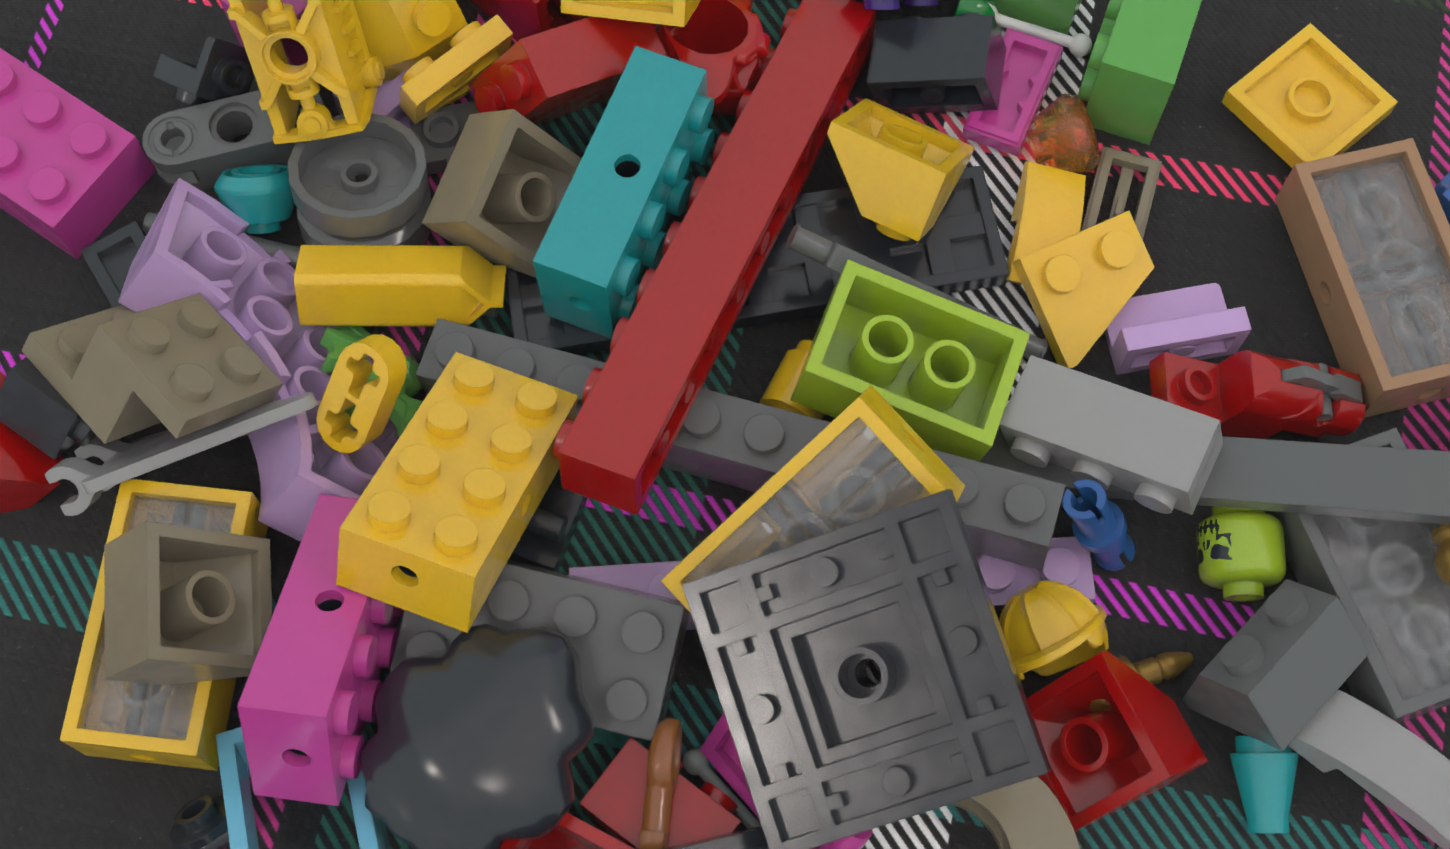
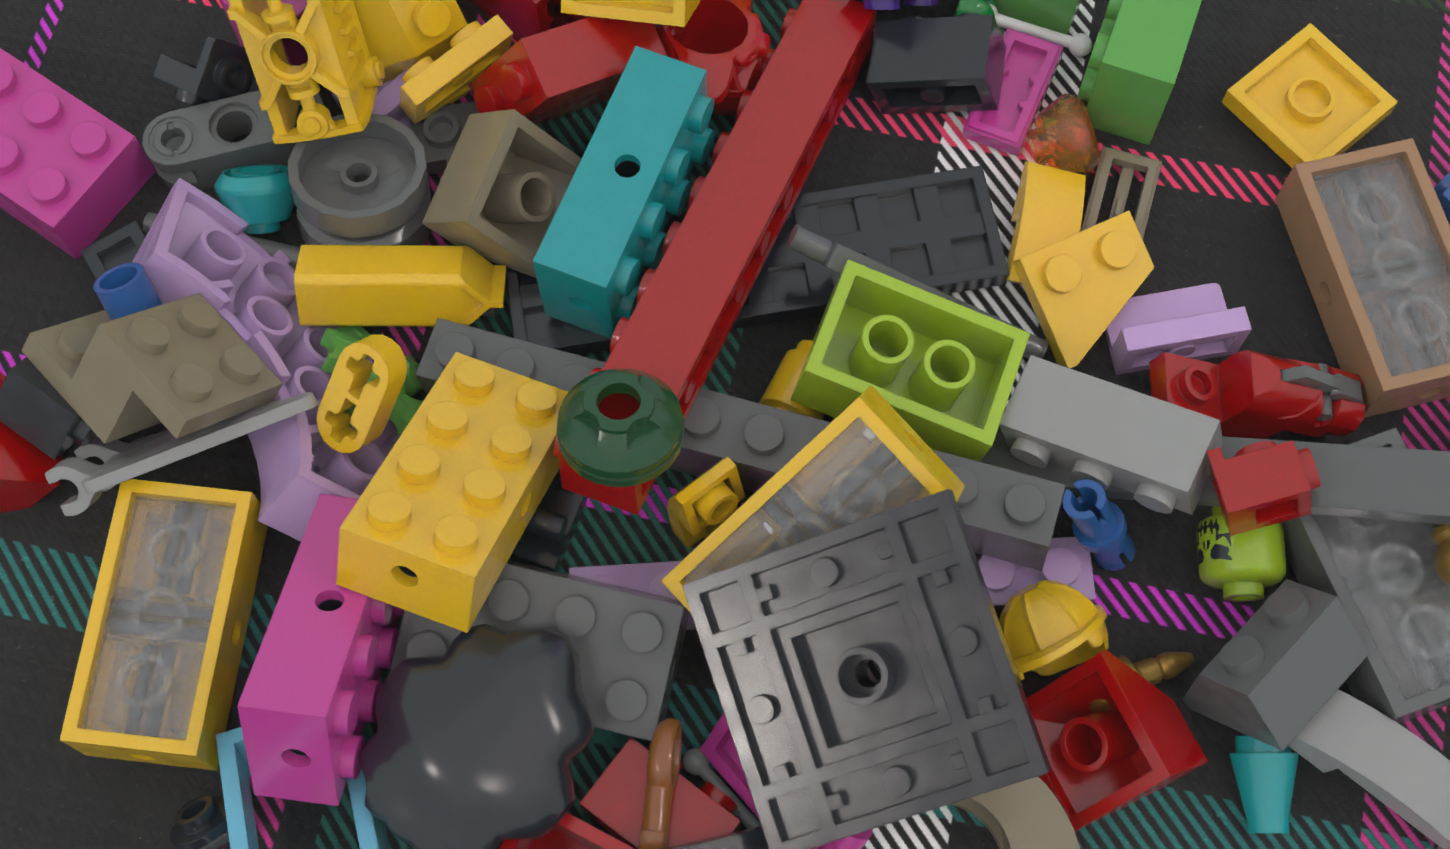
(126, 290): none -> blue hose
(184, 604): dark tan slope -> none
(624, 449): none -> dark green piece
(705, 502): none -> yellow slope
(897, 167): yellow slope -> none
(1263, 484): none -> red brick

